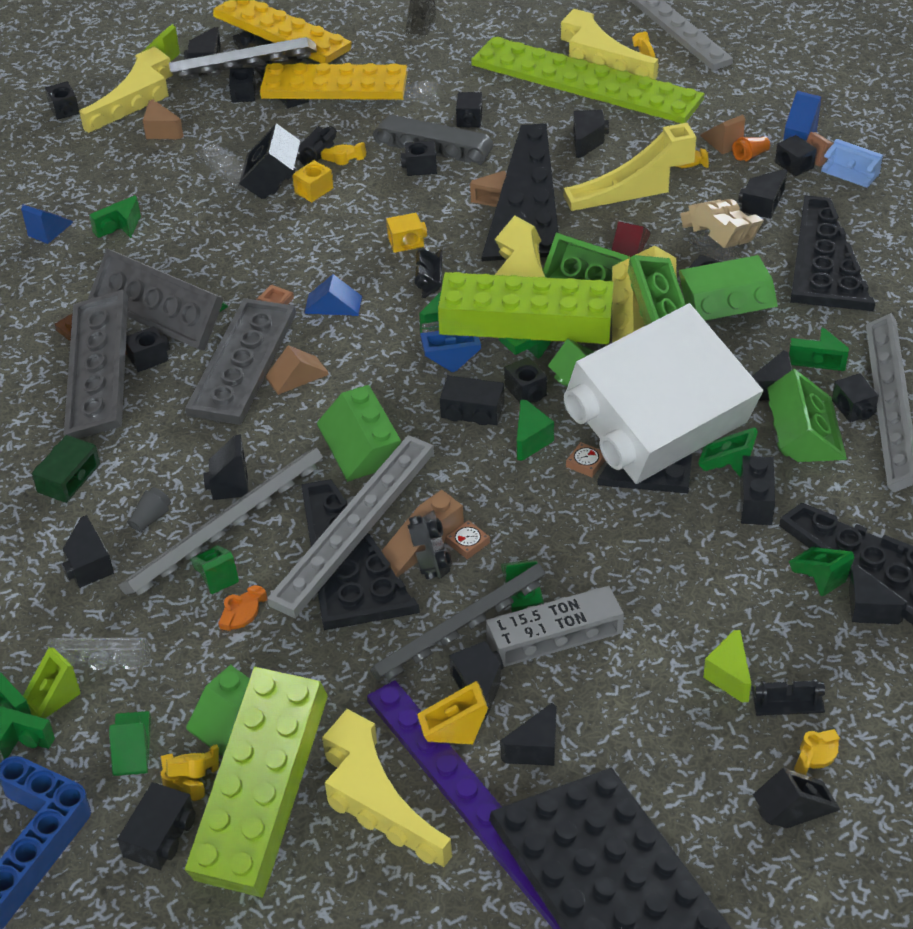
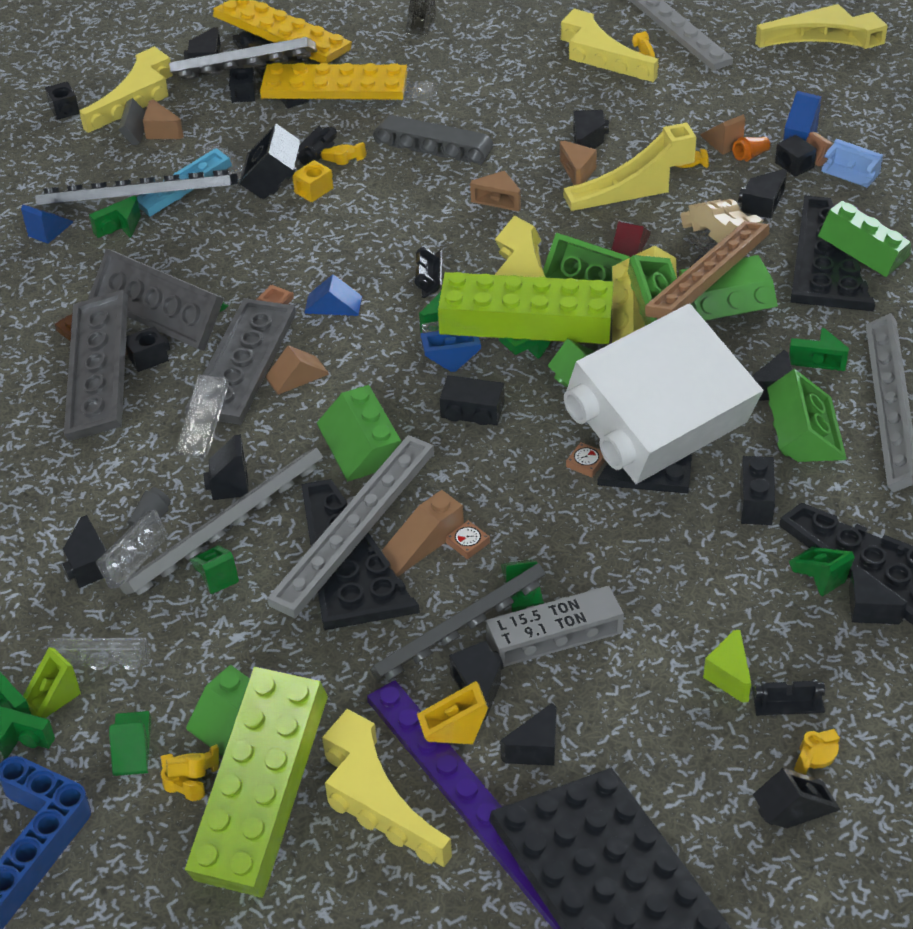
(66, 468): dark green brick -> none
(131, 123): none -> dark grey tile
(132, 549): none -> clear plate
(146, 186): none -> plate
(156, 826): black brick -> none
(167, 42): lime slope -> none
(202, 417): none -> clear plate
(208, 163): none -> medium azure plate
(242, 609): orange piece -> none
(406, 232): yellow brick -> none
(419, 158): black brick -> none
(435, 559): black hinge -> none
(469, 109): black brick -> none
(525, 380): black brick -> none
(526, 191): black wing -> none
(534, 430): green slope -> none
(577, 161): none -> medium nougat slope
(589, 79): lime plate -> none
(708, 269): none -> medium nougat plate
(728, 451): green slope -> none
(824, 25): none -> light yellow arch
(855, 398): black brick -> none
(865, 238): none -> bright green slope

